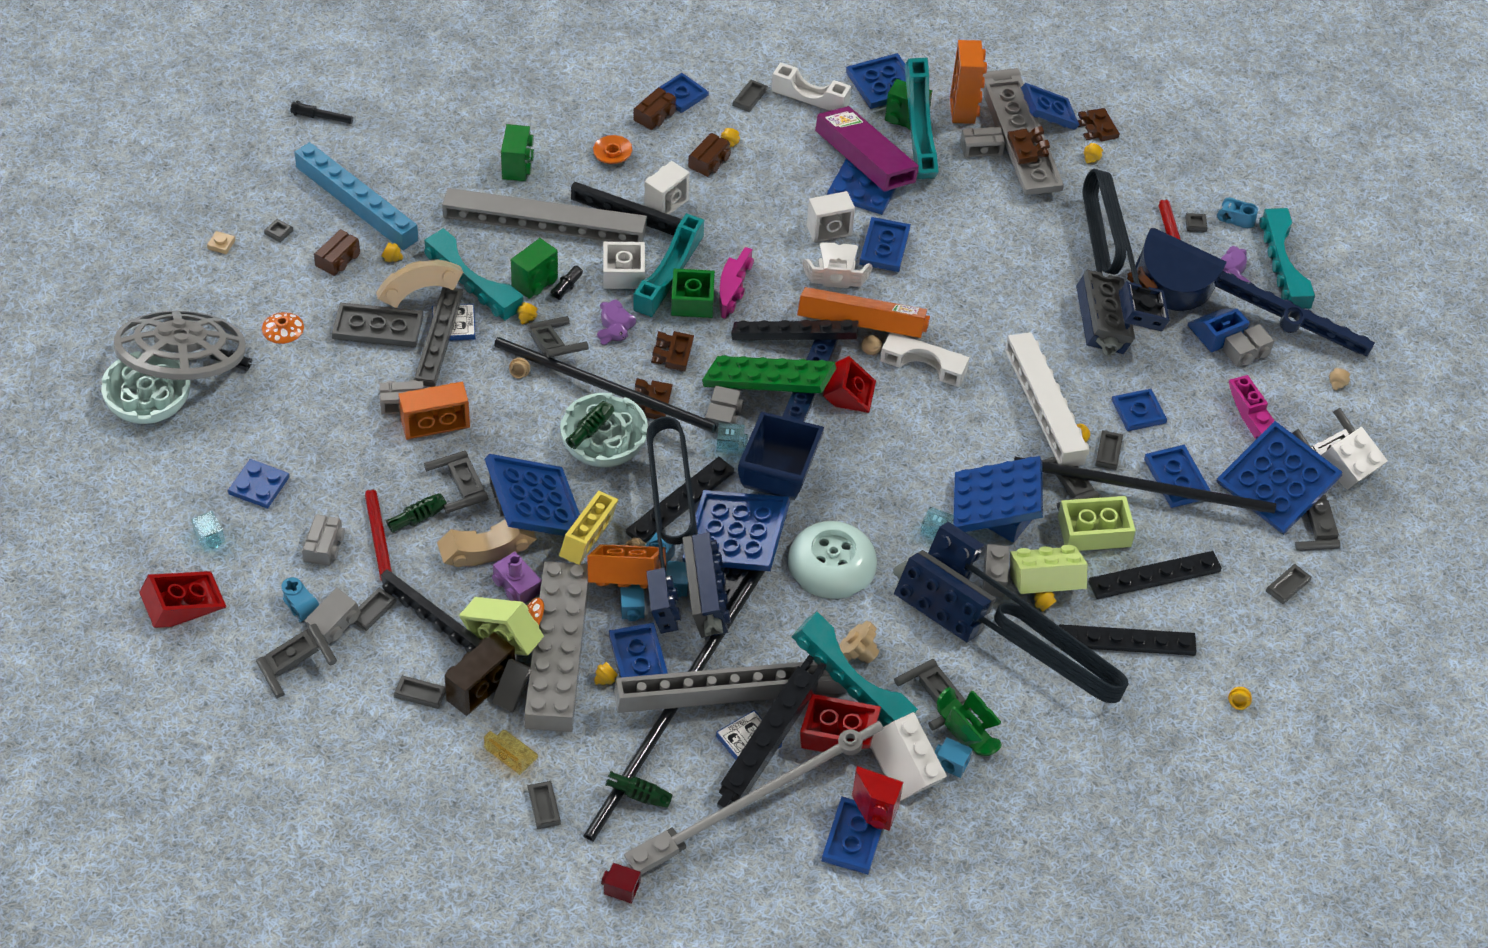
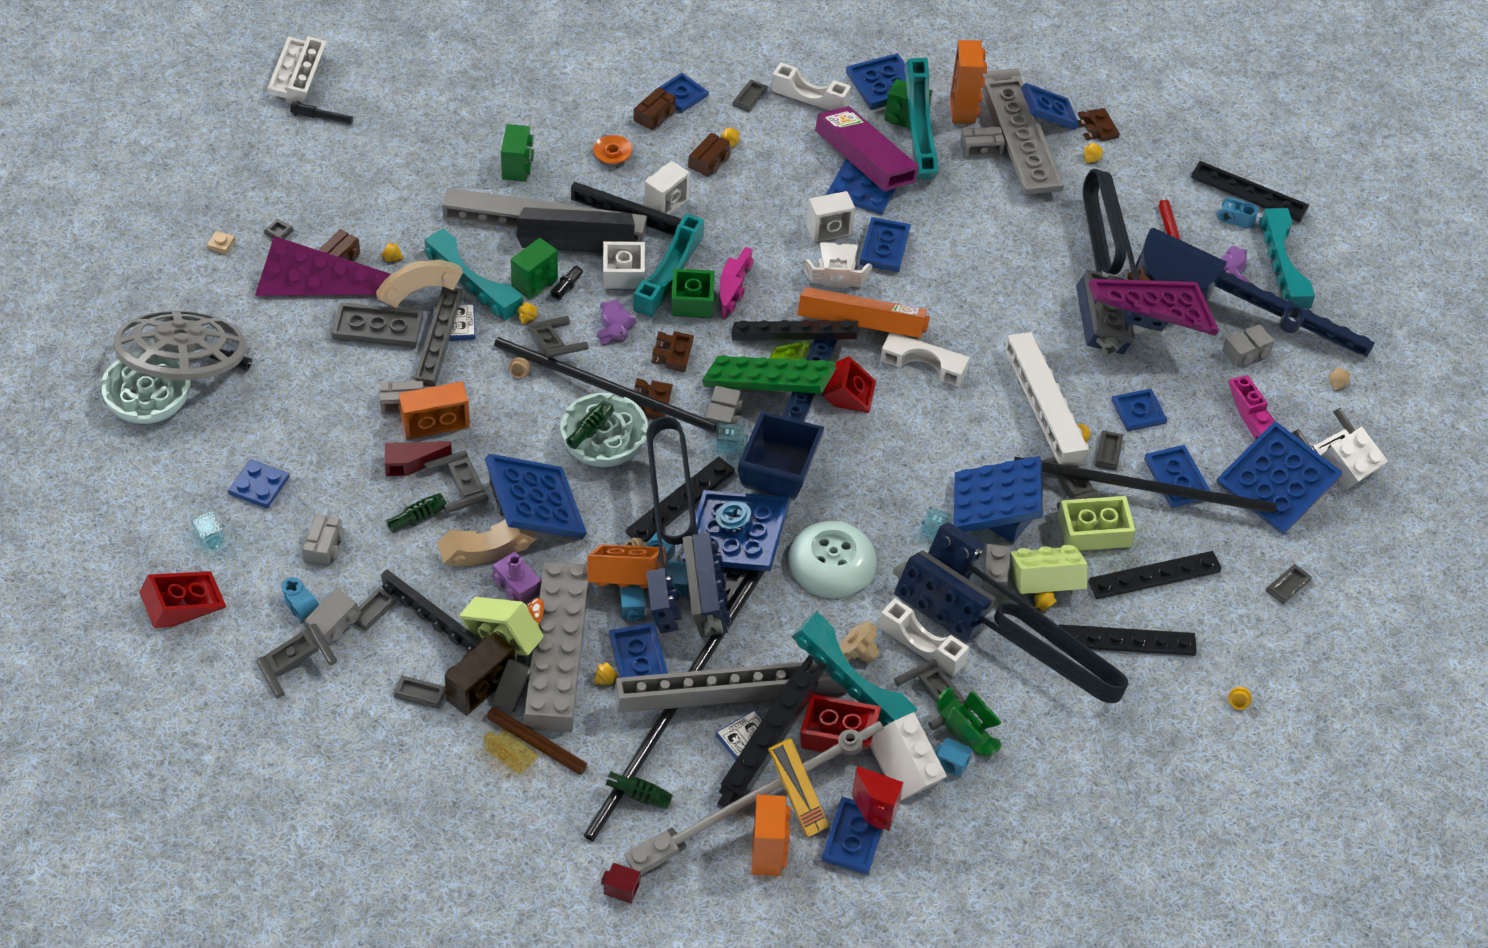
(282, 333): orange dish -> none
(296, 68): none -> white brick
(307, 271): none -> magenta wing
(356, 196): dark azure brick -> none
(377, 531): red axle -> none
(409, 457): none -> dark red slope
(537, 740): none -> reddish brown axle
(544, 804): dark grey tile -> none
(574, 228): none -> black piece
(588, 527): light yellow brick -> none
(729, 510): none -> dark azure gear
(770, 835): none -> orange brick
(792, 351): none -> clear neon green slope
(798, 787): none -> yellow tile
(871, 345): tan plate -> none
(903, 626): none -> white arch
(1022, 144): reddish brown plate -> none
(1163, 300): none -> magenta wing
(1196, 222): dark grey tile -> none
(1218, 325): blue slope -> none
(1248, 190): none -> black plate
(1323, 528): dark grey plate -> none

